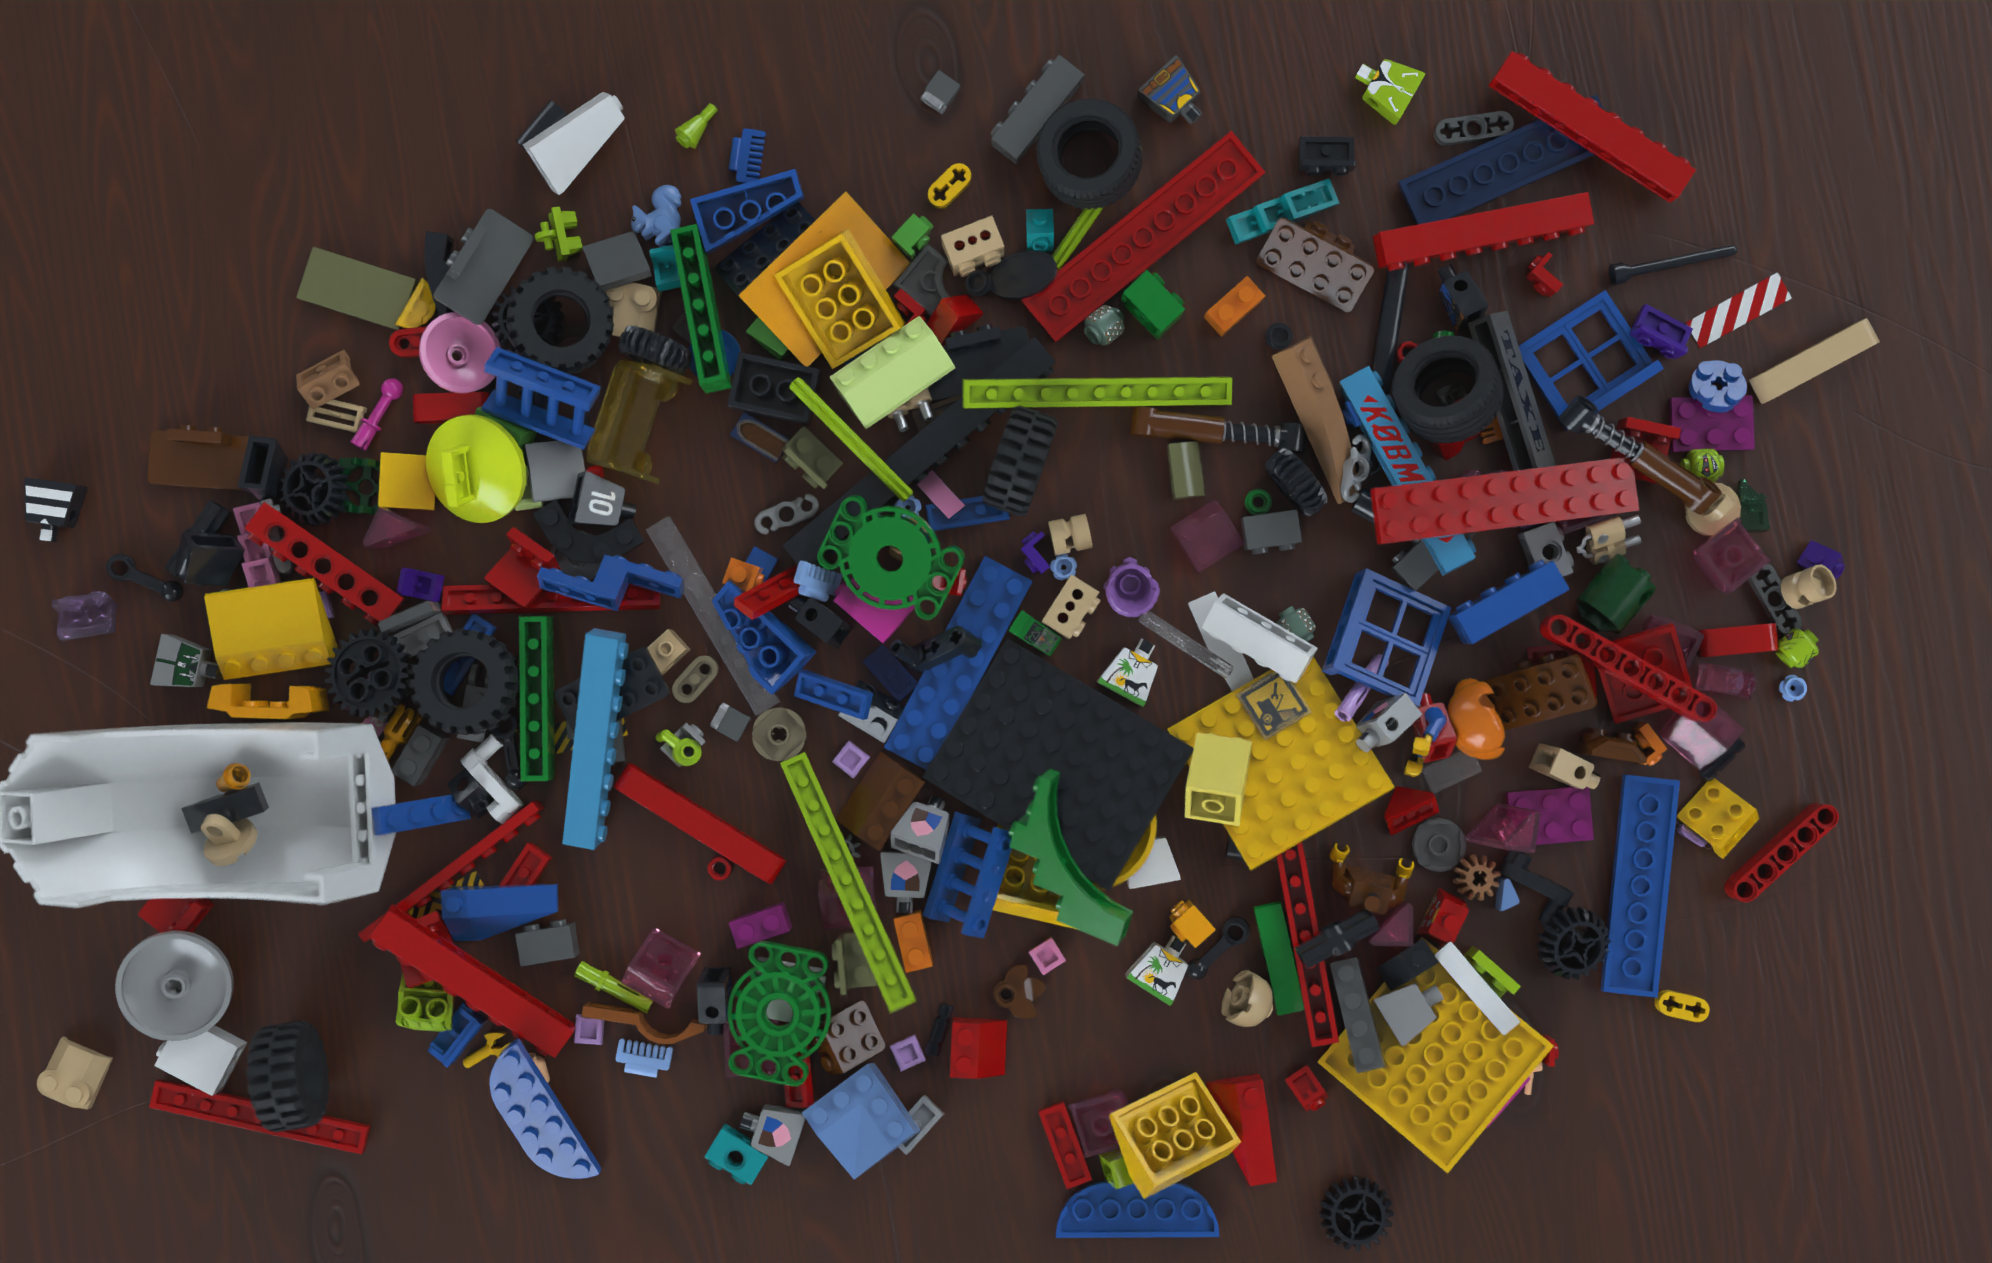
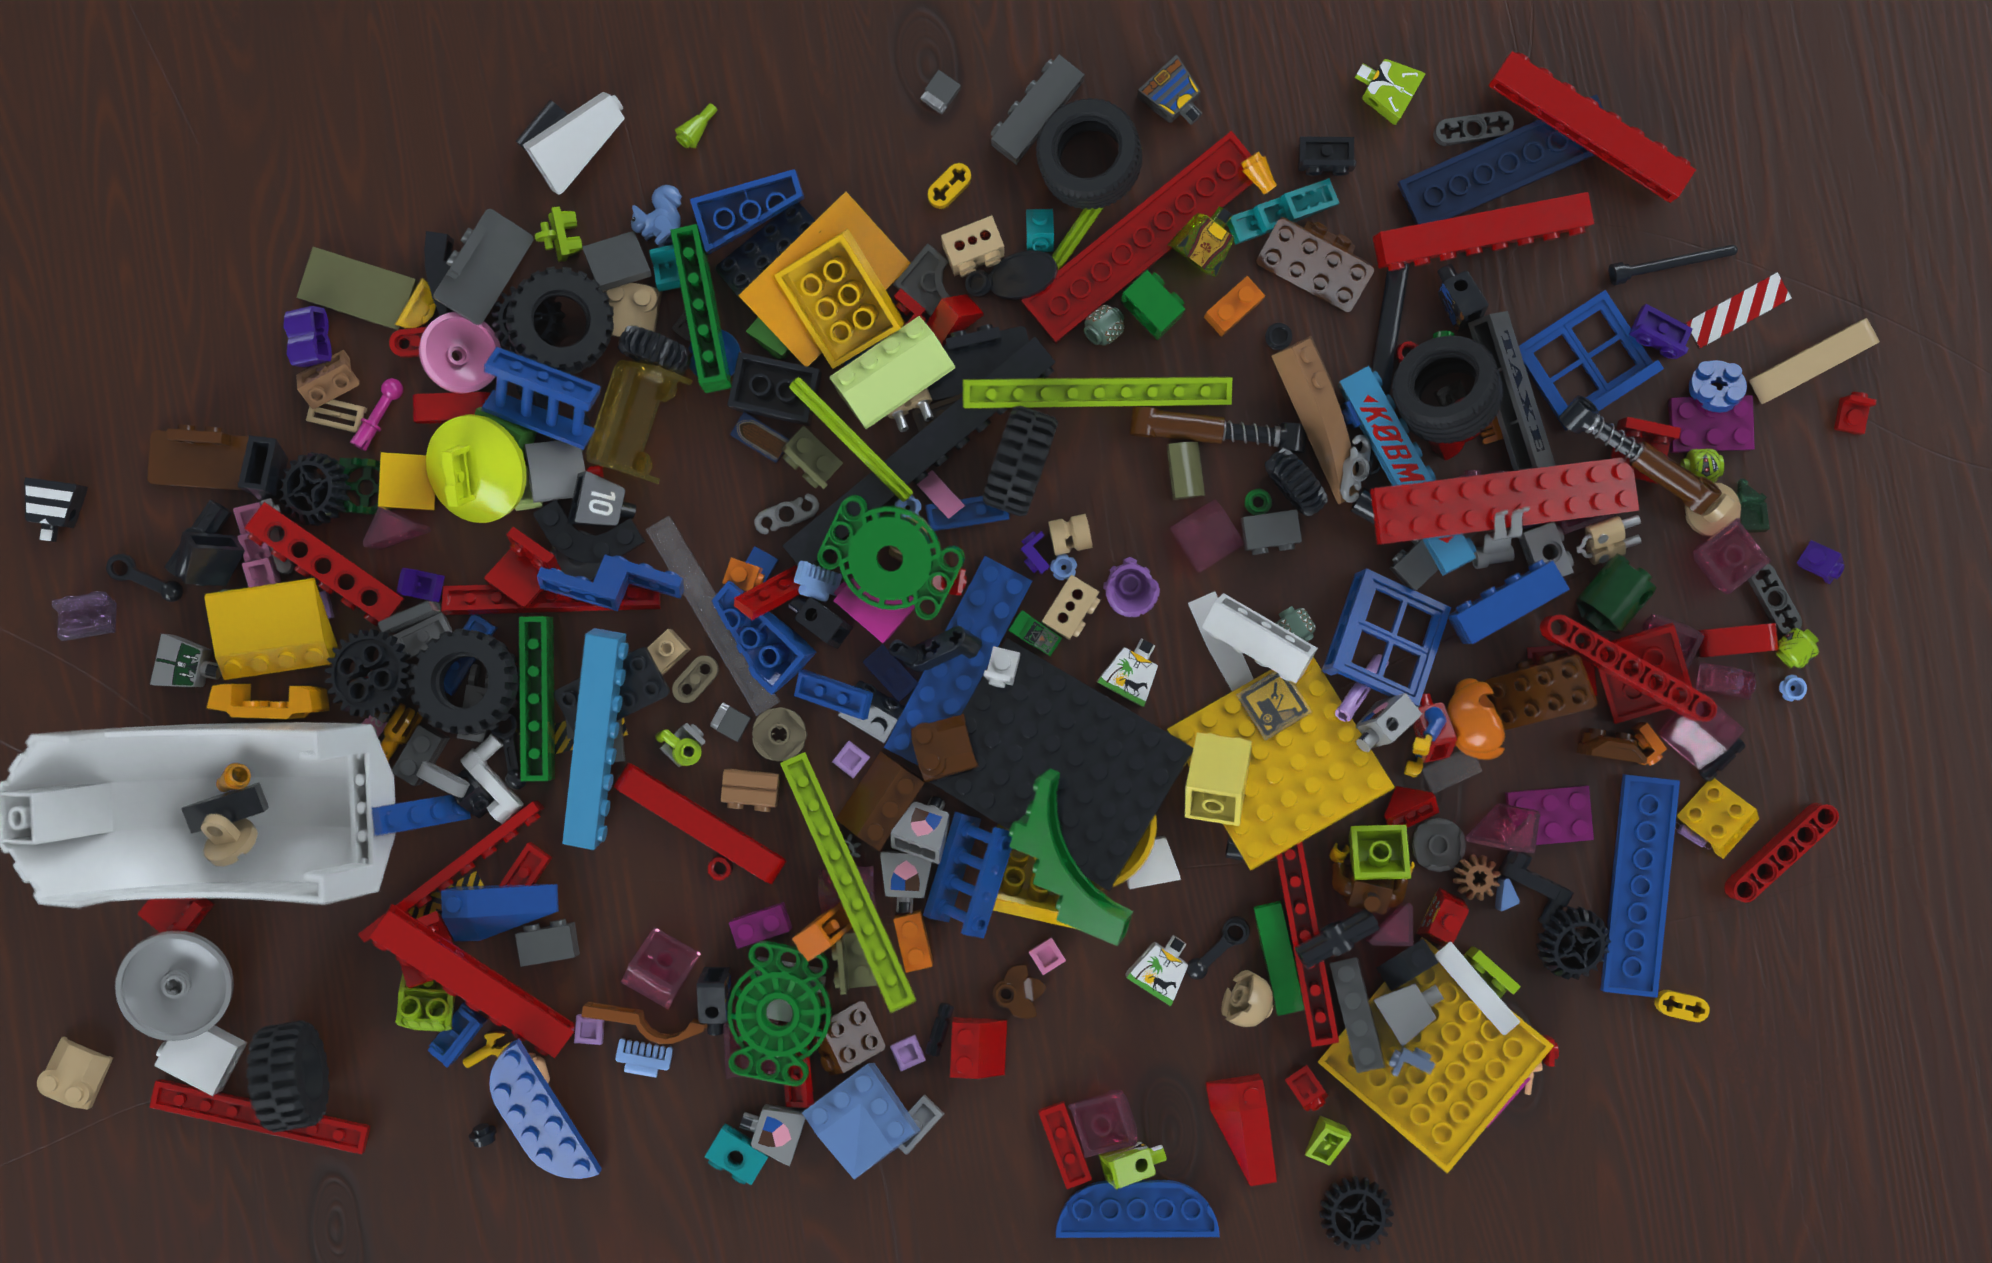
(307, 336): none -> dark purple brick
(443, 779): none -> light grey beam
(483, 1135): none -> black plate
(612, 986): lime pin -> none
(741, 152): blue piece -> none
(750, 788): none -> medium nougat brick
(822, 932): none -> orange brick
(913, 235): bright green brick -> none
(943, 748): none -> reddish brown slope
(1002, 667): none -> white bracket
(1172, 1134): yellow slope -> none
(1186, 644): clear axle -> none
(1190, 923): light orange brick -> none
(1205, 241): none -> torso
(1258, 171): none -> light orange cone
(1327, 1140): none -> lime slope
(1379, 852): none -> lime slope
(1416, 1058): none -> sand blue bracket
(1498, 545): none -> light grey flag
(1543, 280): red bracket -> none
(1564, 767): tan torso -> none
(1808, 587): tan wheel -> none
(1853, 413): none -> red bracket

